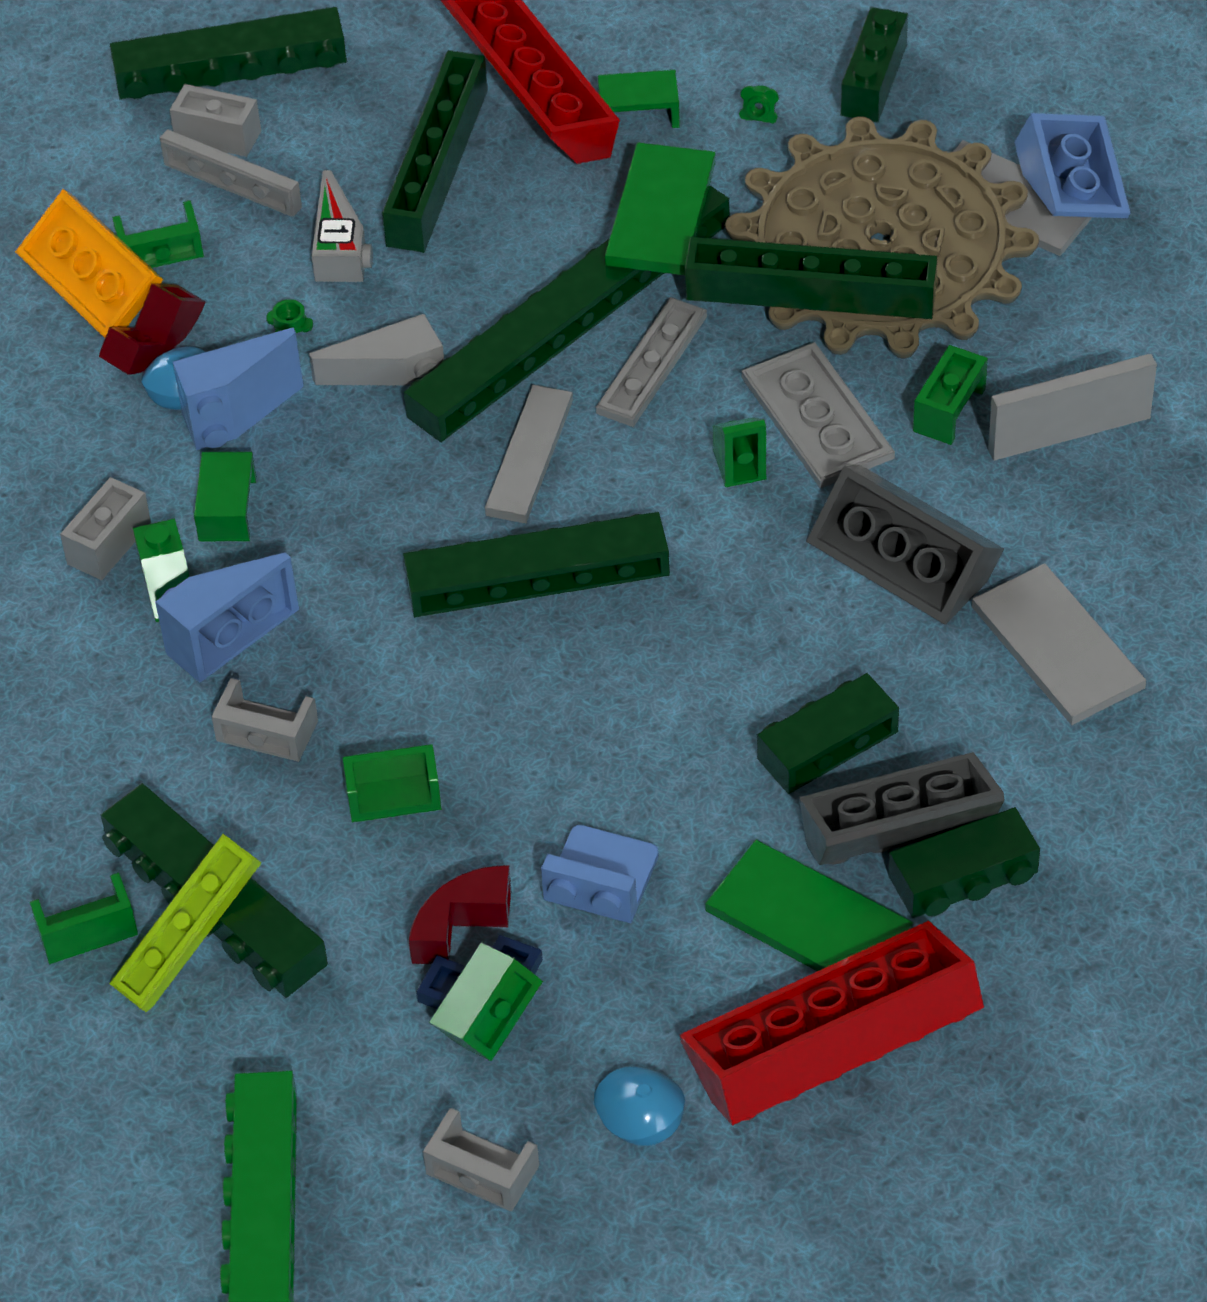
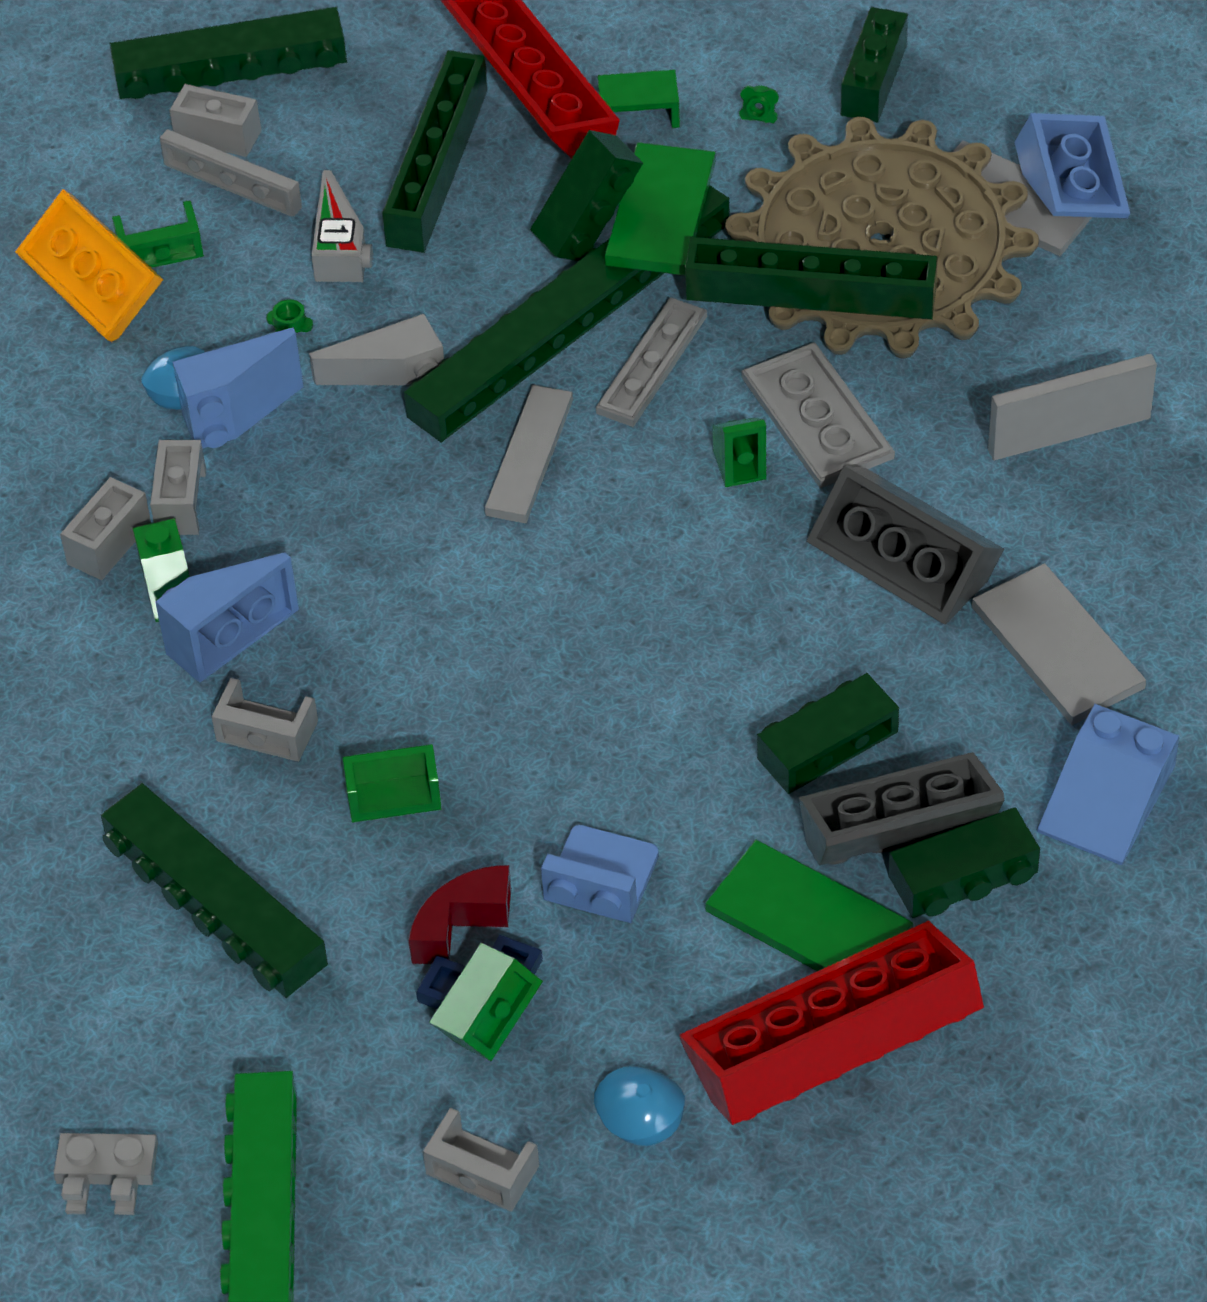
(86, 925): green panel -> none
(104, 1159): none -> light grey plate
(161, 326): dark red brick -> none
(177, 483): none -> light grey panel
(185, 923): lime tile -> none
(224, 496): green panel -> none
(536, 564): dark green brick -> none
(586, 196): none -> dark green brick
(947, 392): green panel -> none
(1109, 784): none -> medium blue slope

